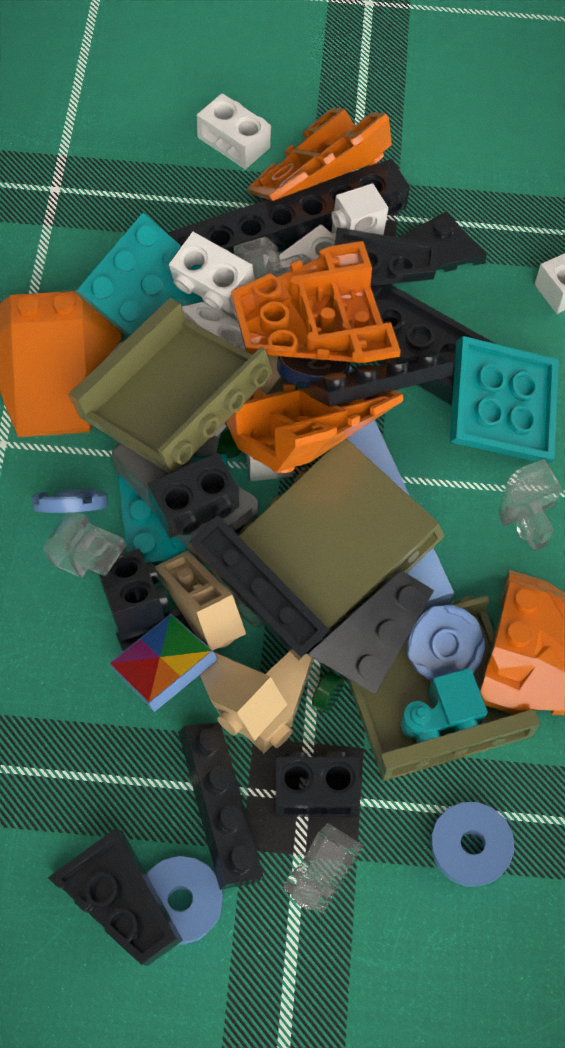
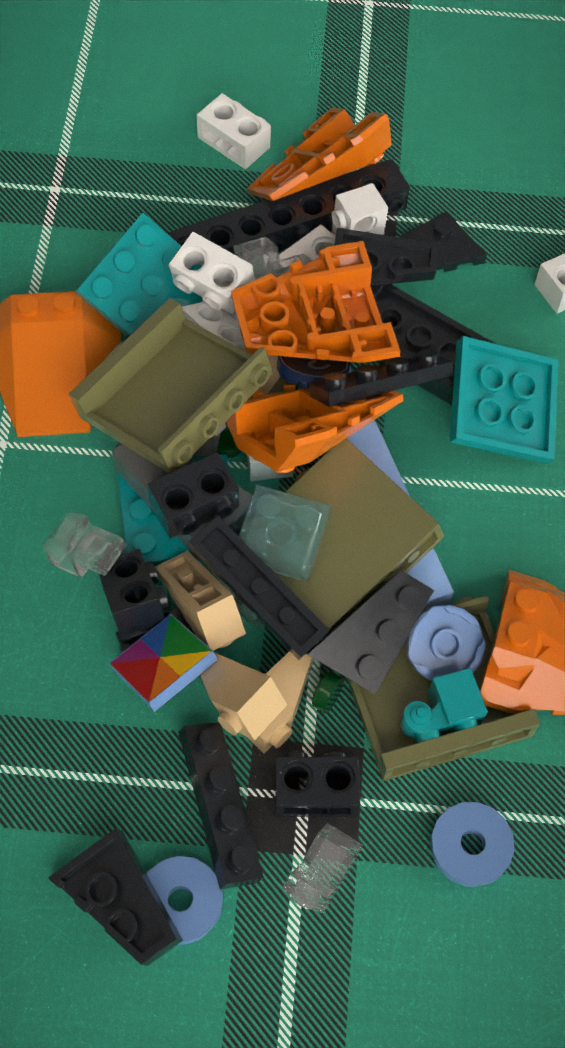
(70, 501): medium blue tile -> none
(285, 531): none -> clear light blue plate
(525, 499): clear brick -> none

